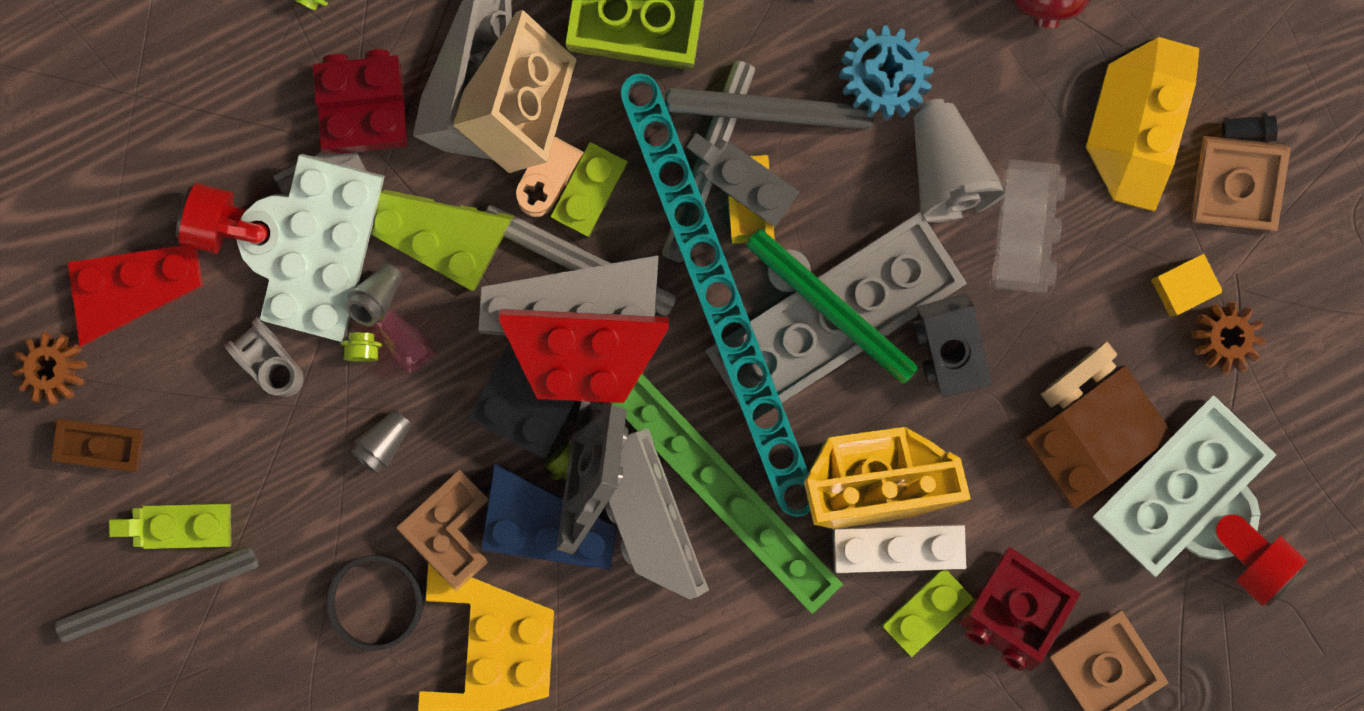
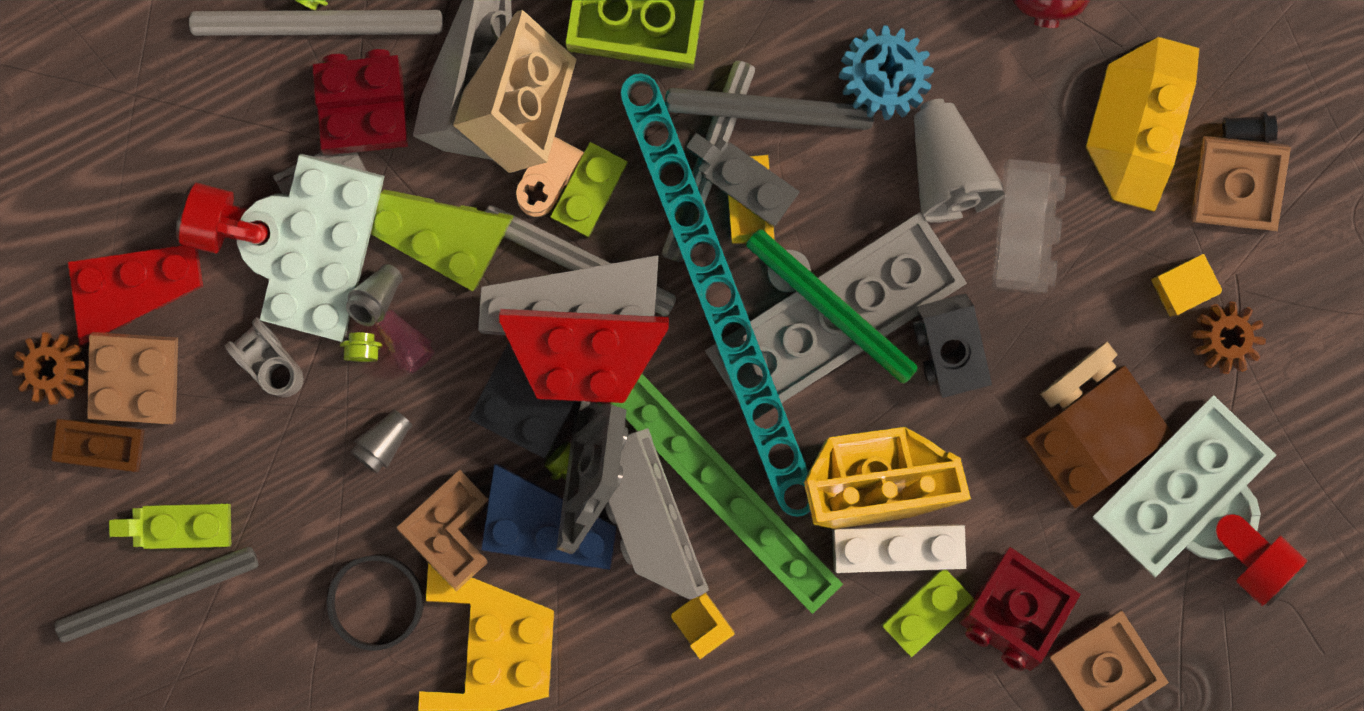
(132, 378): none -> medium nougat plate
(316, 22): none -> light grey axle
(702, 624): none -> yellow panel

